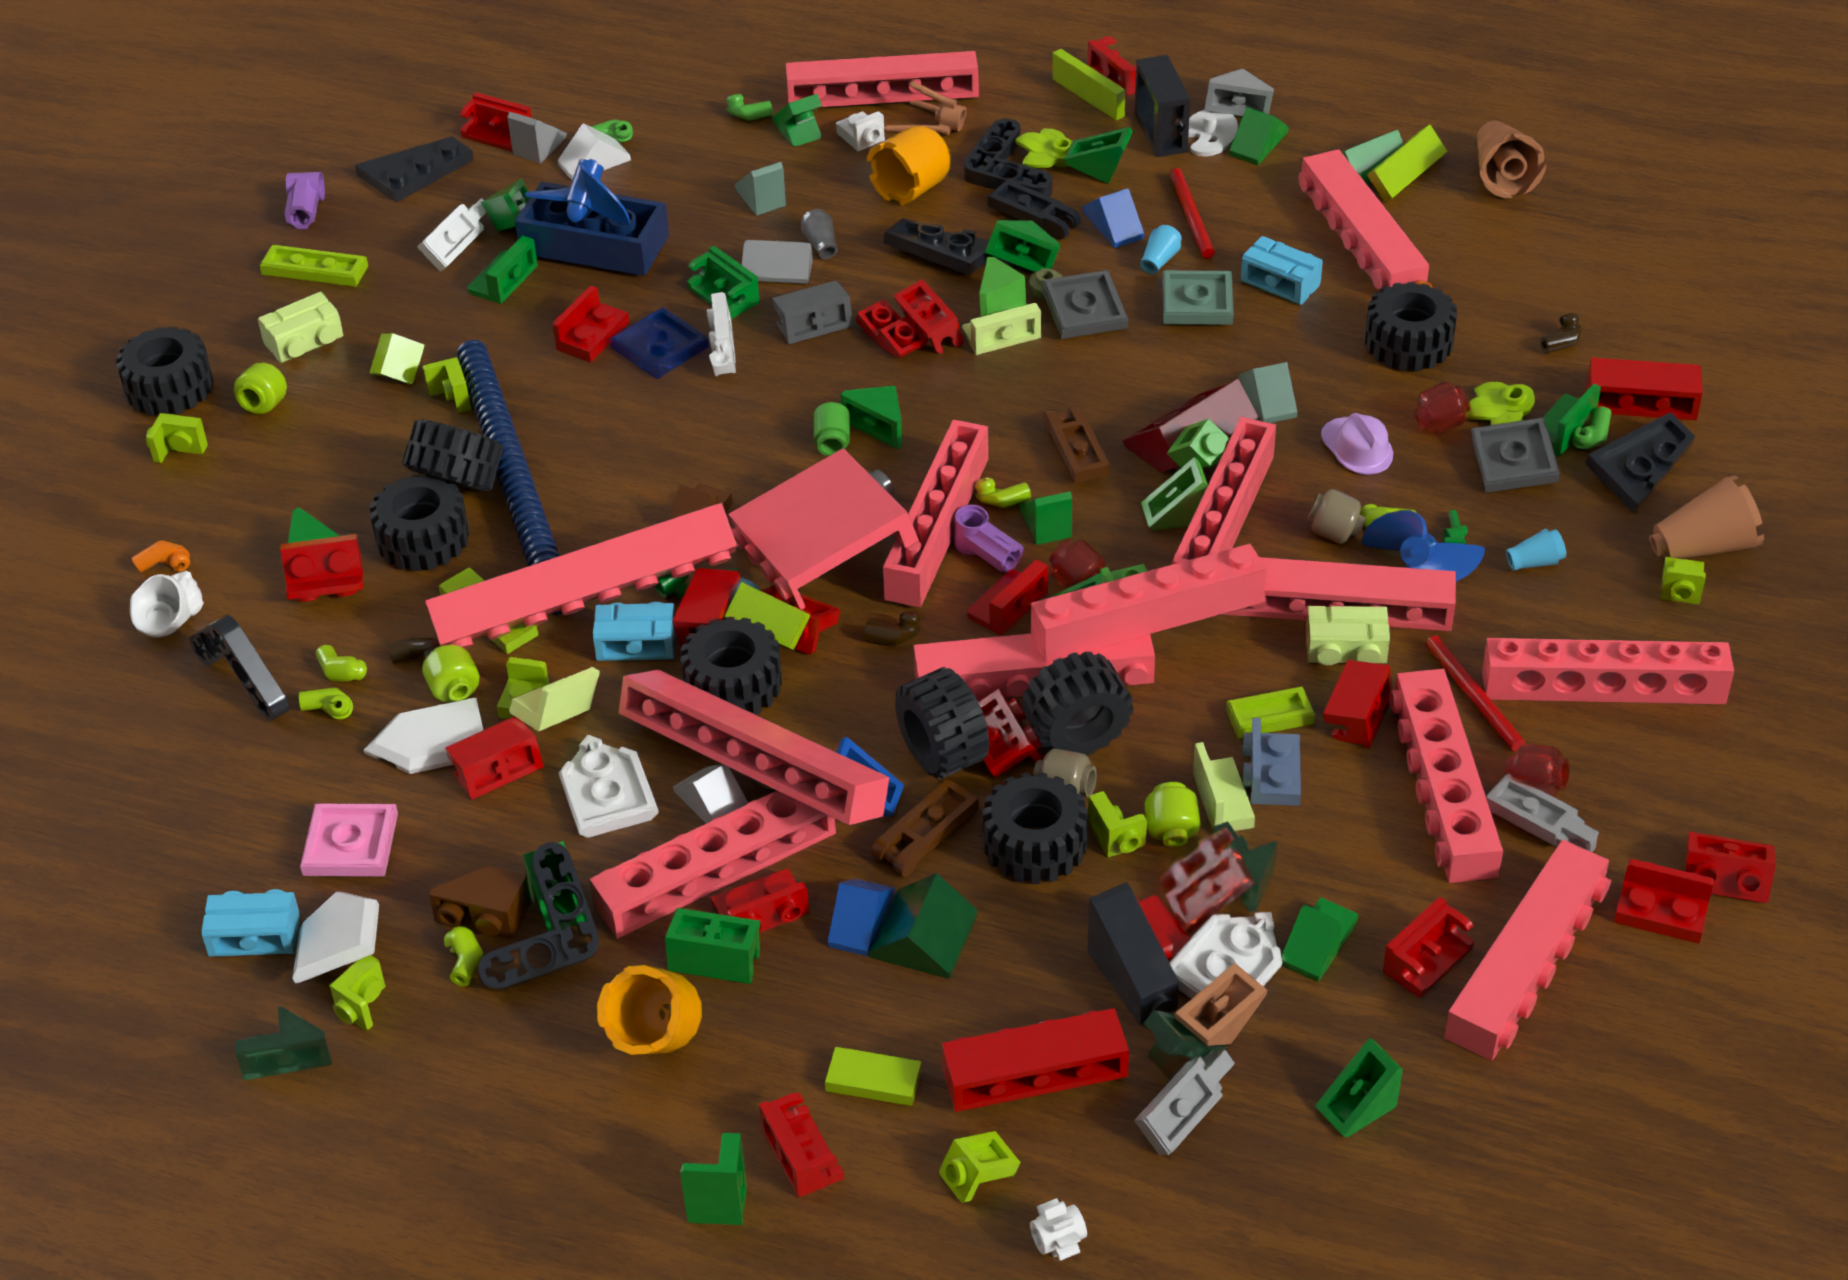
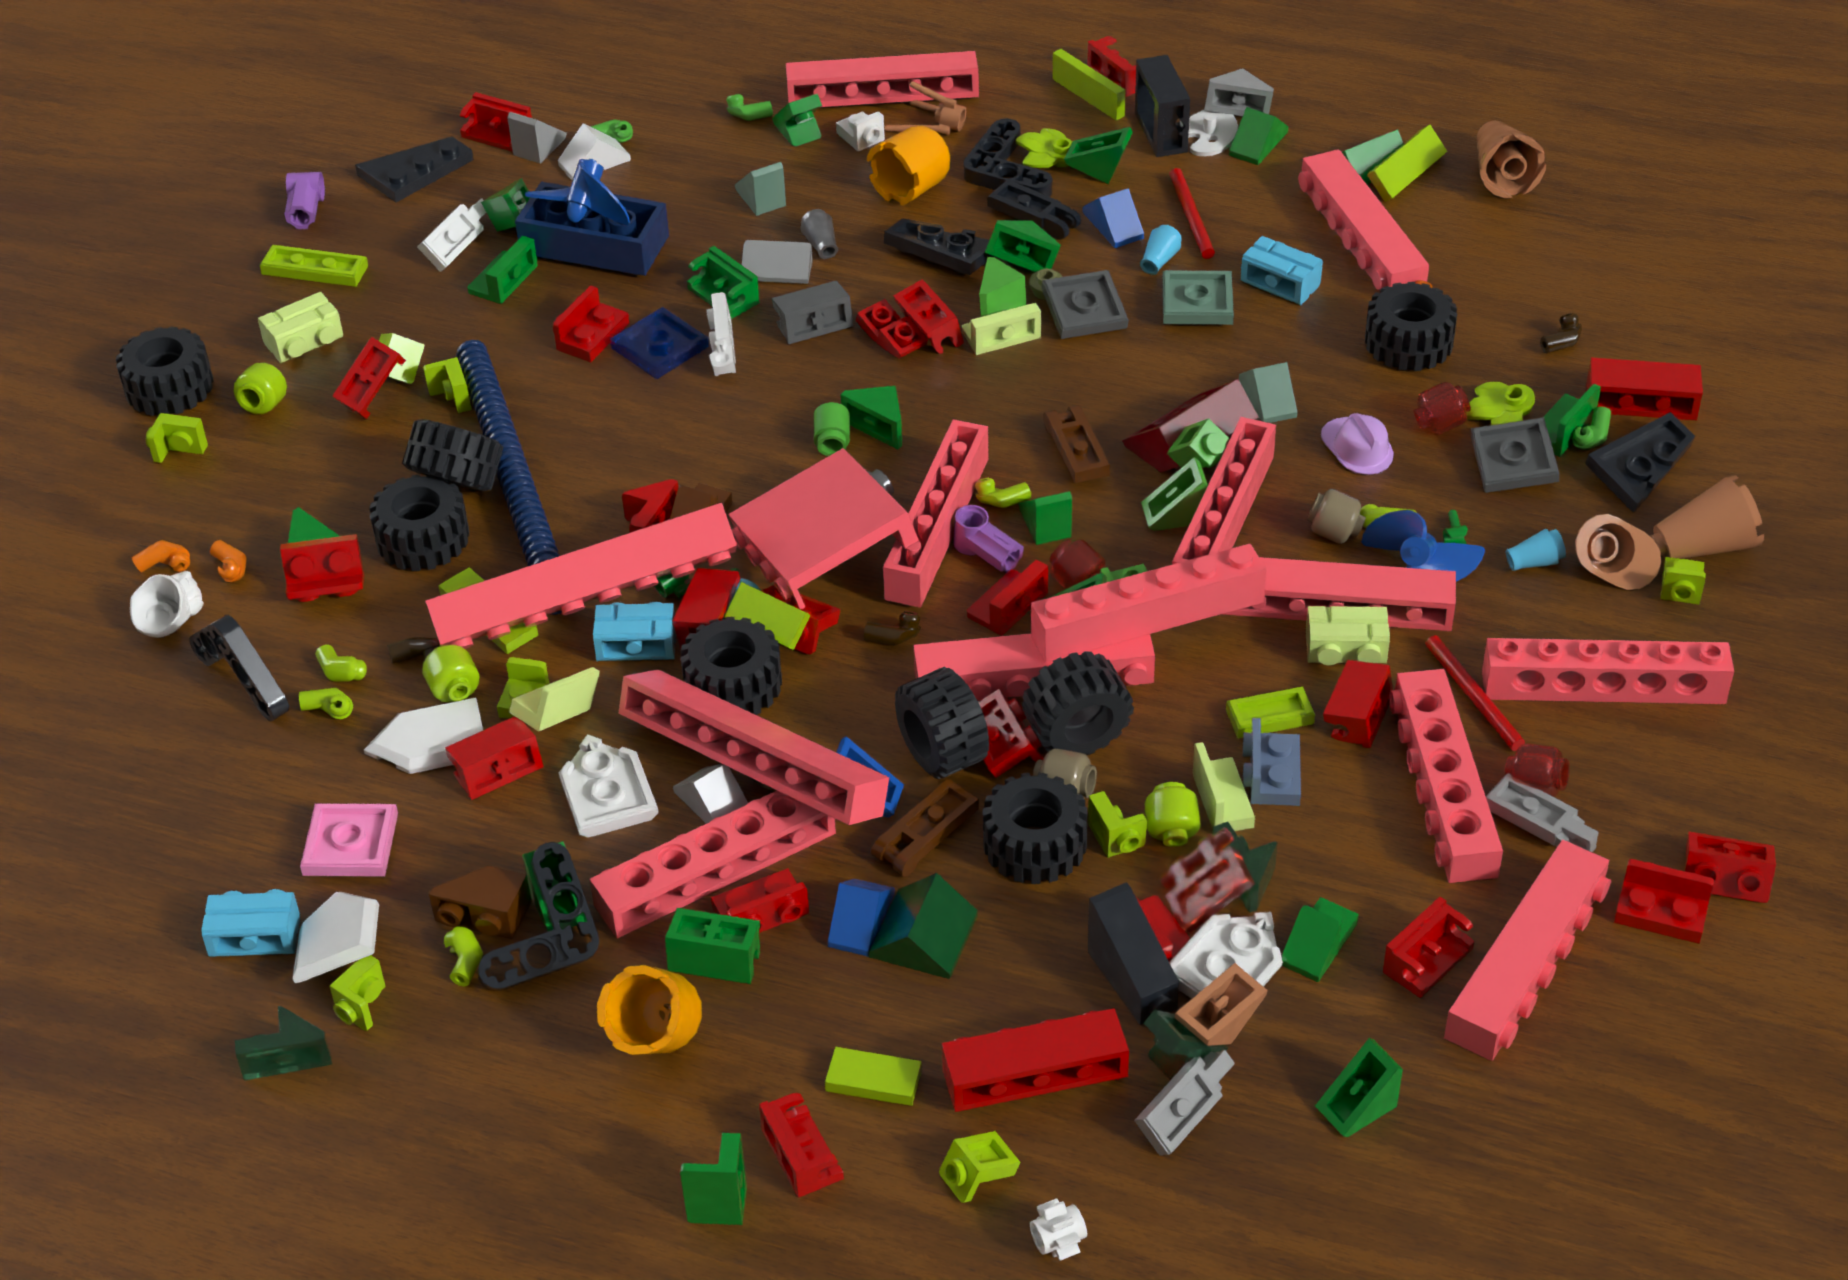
(233, 561): none -> orange arm
(367, 376): none -> red hinge
(649, 504): none -> red slope
(1617, 552): none -> nougat piece

